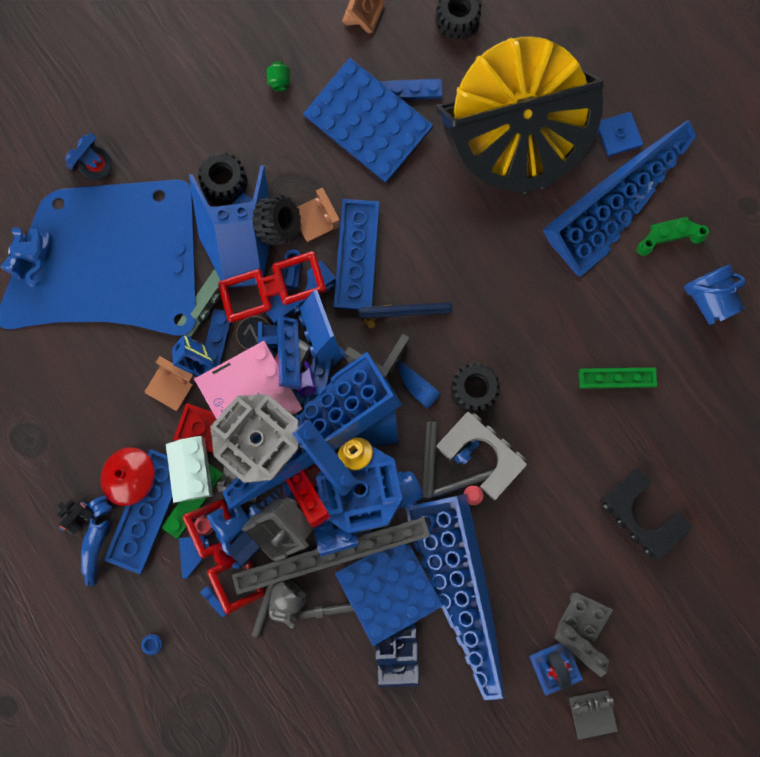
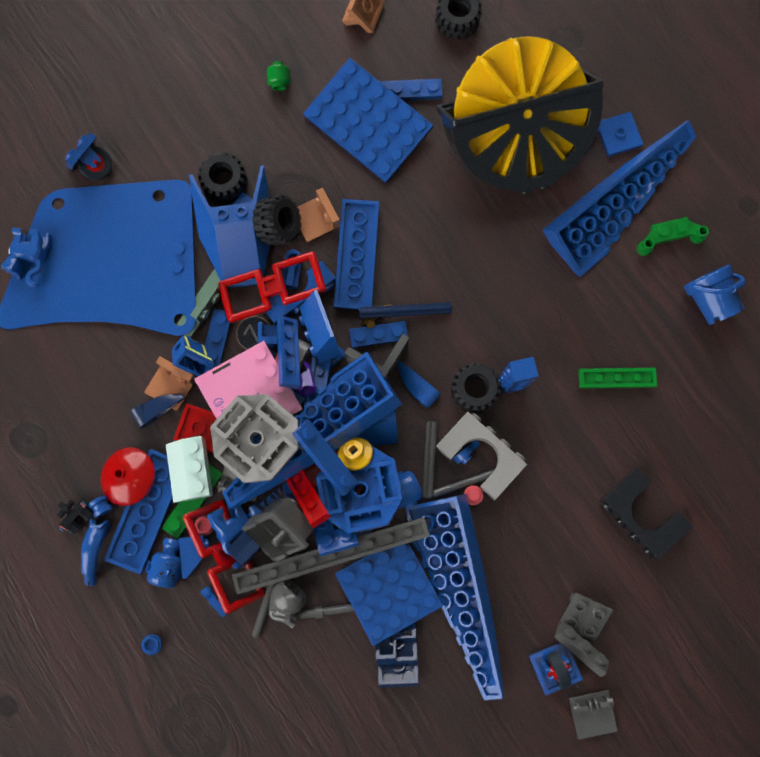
(149, 412): none -> dark blue piece
(165, 567): none -> blue piece
(377, 335): none -> blue plate
(518, 375): none -> blue brick

